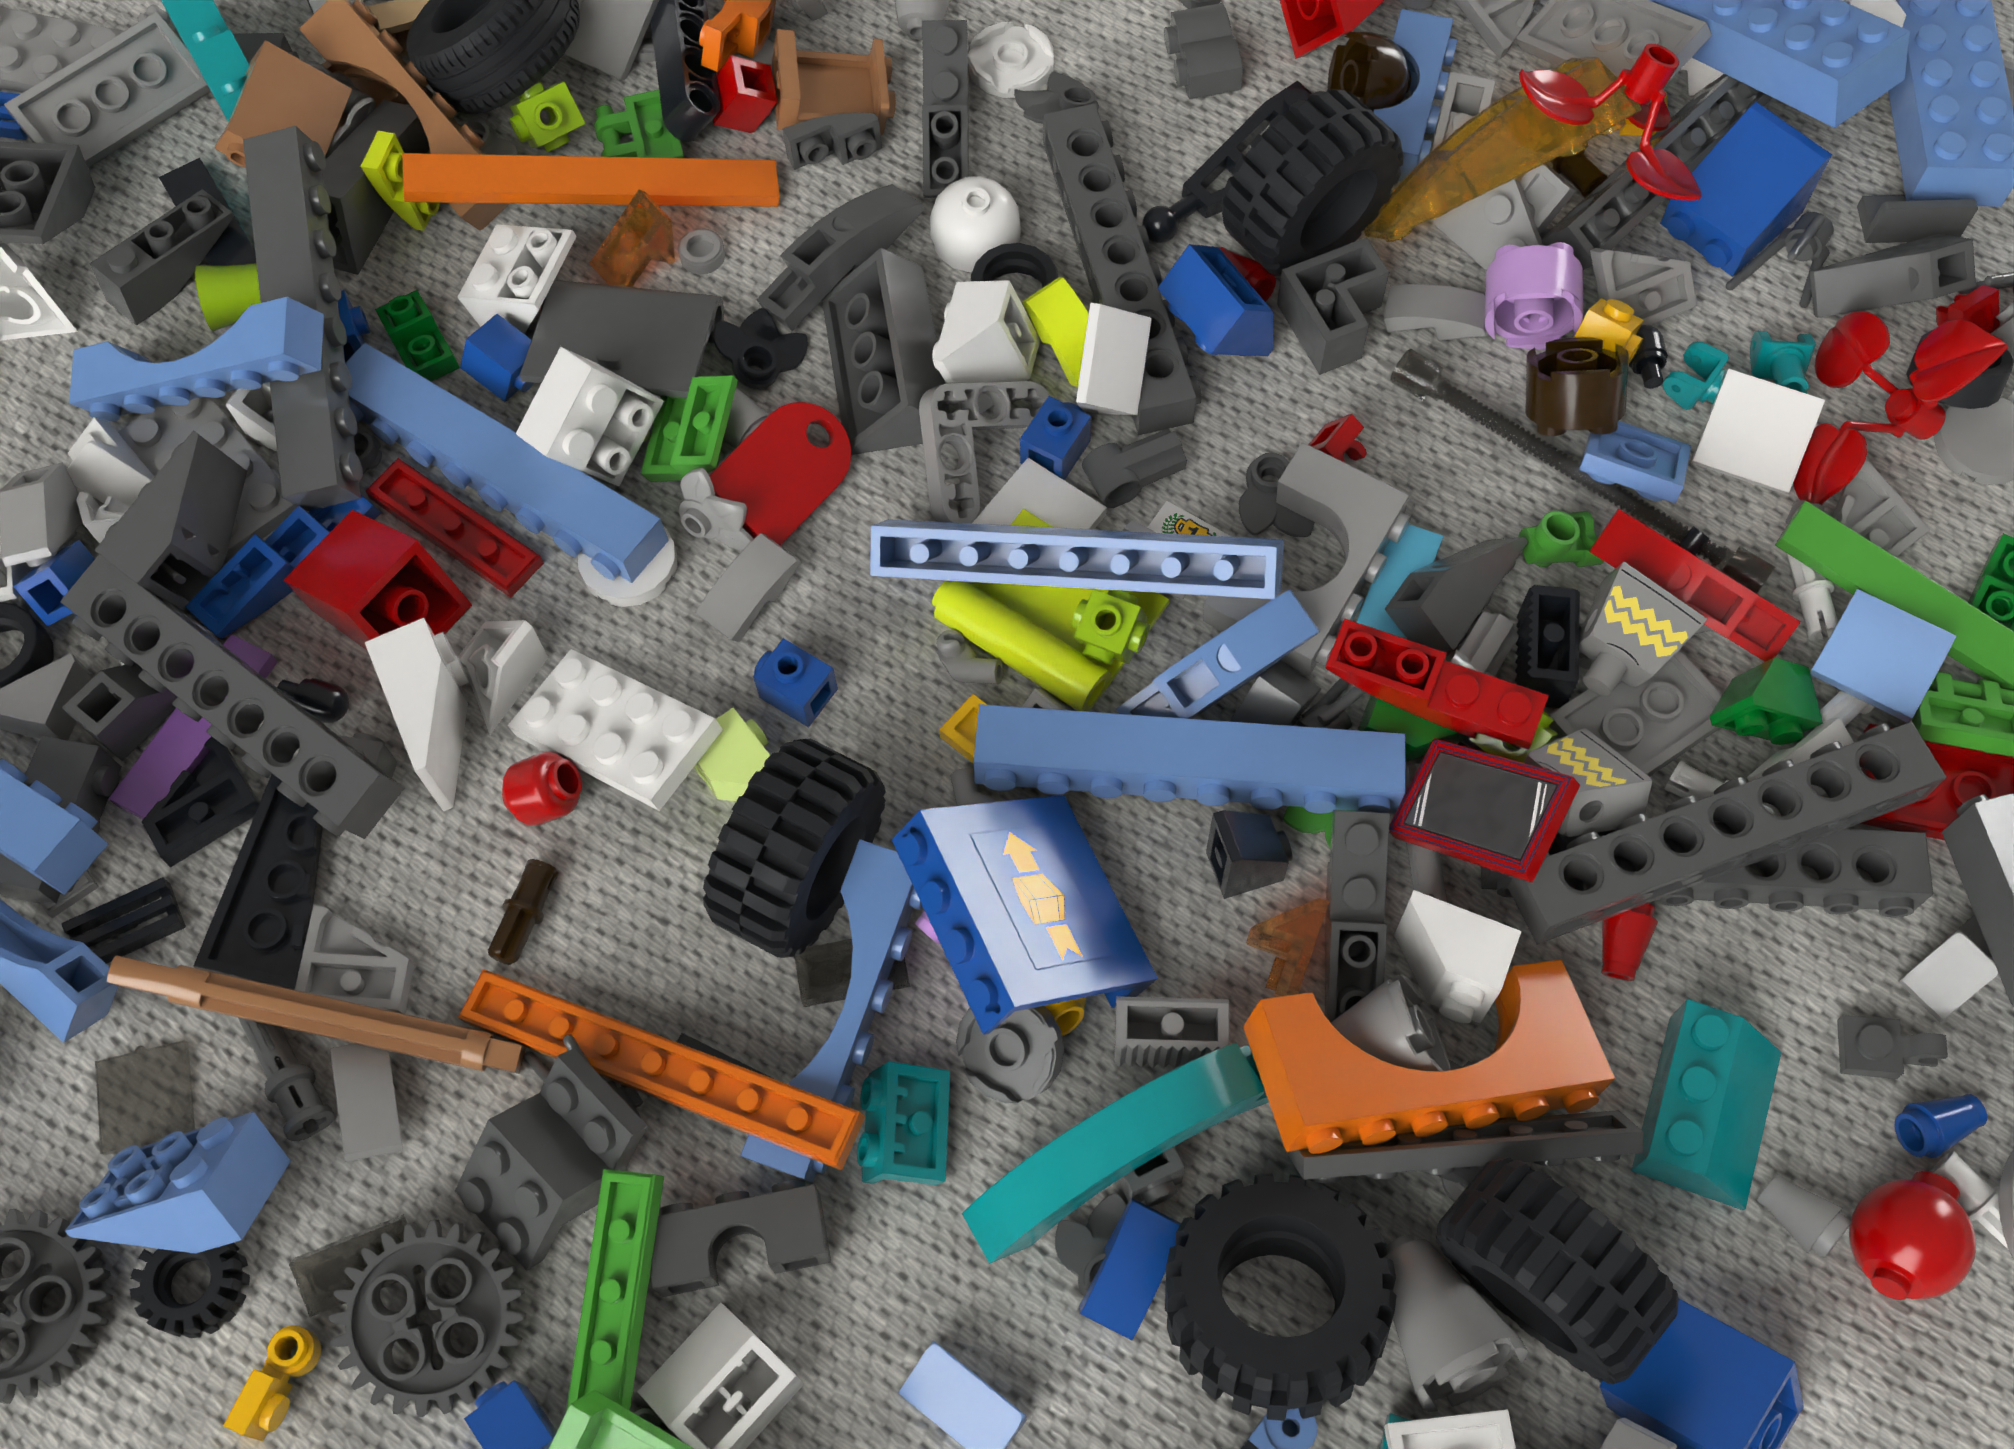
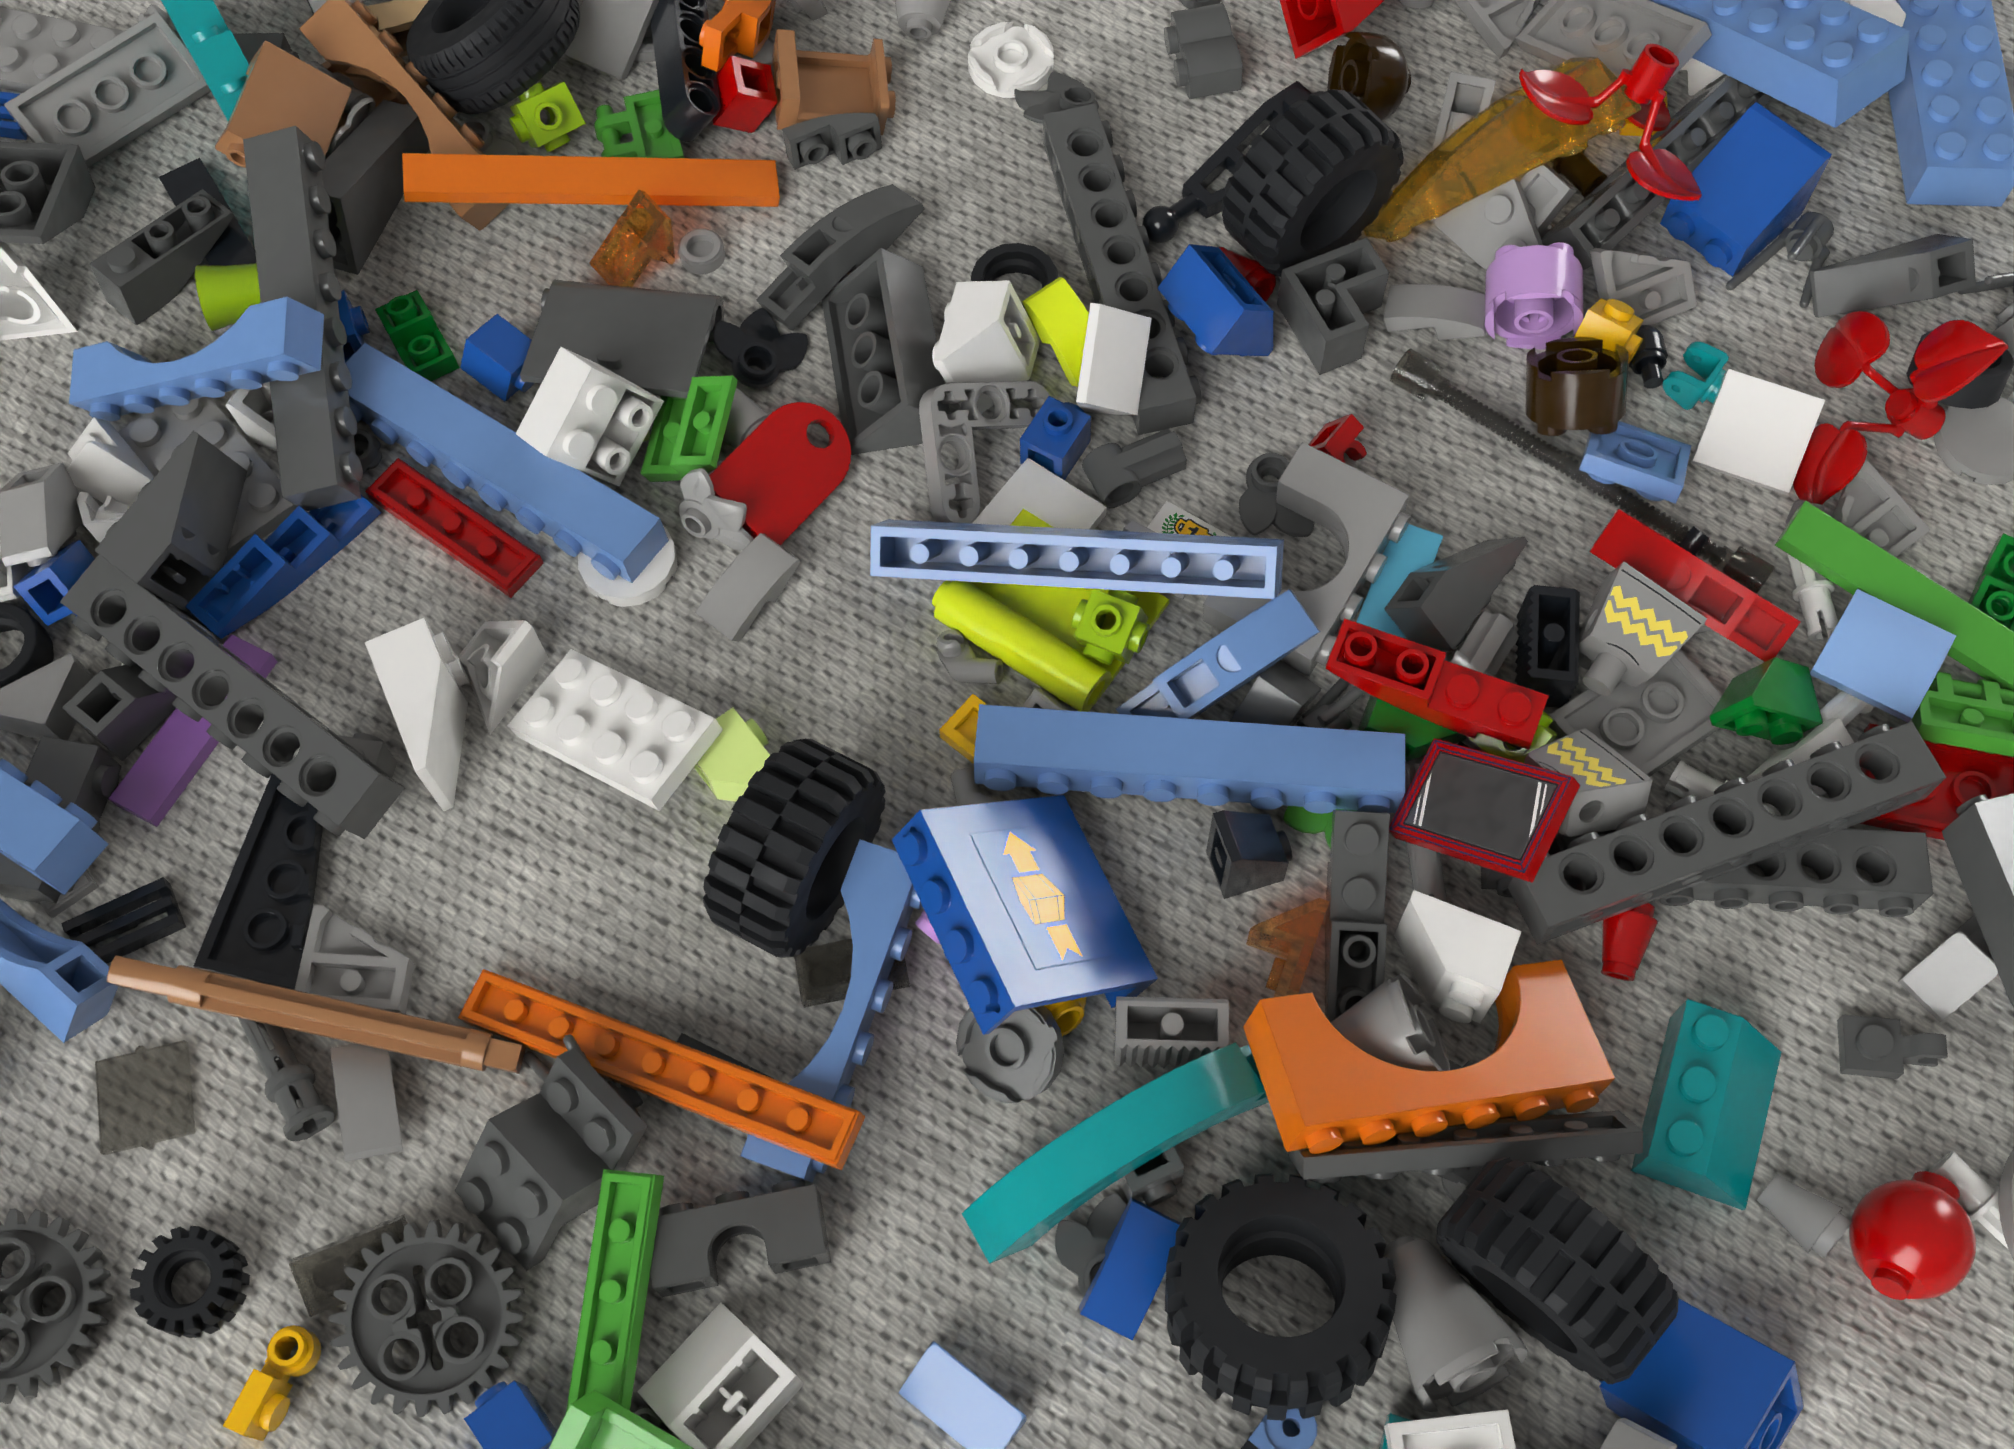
(185, 1189): medium blue slope -> none
(201, 806): black wing -> none
(318, 697): black cylinder -> none
(375, 581): red slope -> none
(385, 172): neon yellow slope -> none
(515, 273): white slope -> none
(522, 911): dark brown axle -> none
(541, 788): red head -> none
(794, 682): blue brick -> none
(904, 1124): teal bracket -> none
(945, 104): dark grey slope -> none
(971, 220): white cylinder -> none
(1426, 48): medium blue arch -> none
(1561, 539): bright green plate -> none
(1782, 360): teal piece -> none
(1897, 220): dark grey panel -> none
(1938, 1124): blue cone -> none
(1976, 307): red tile -> none

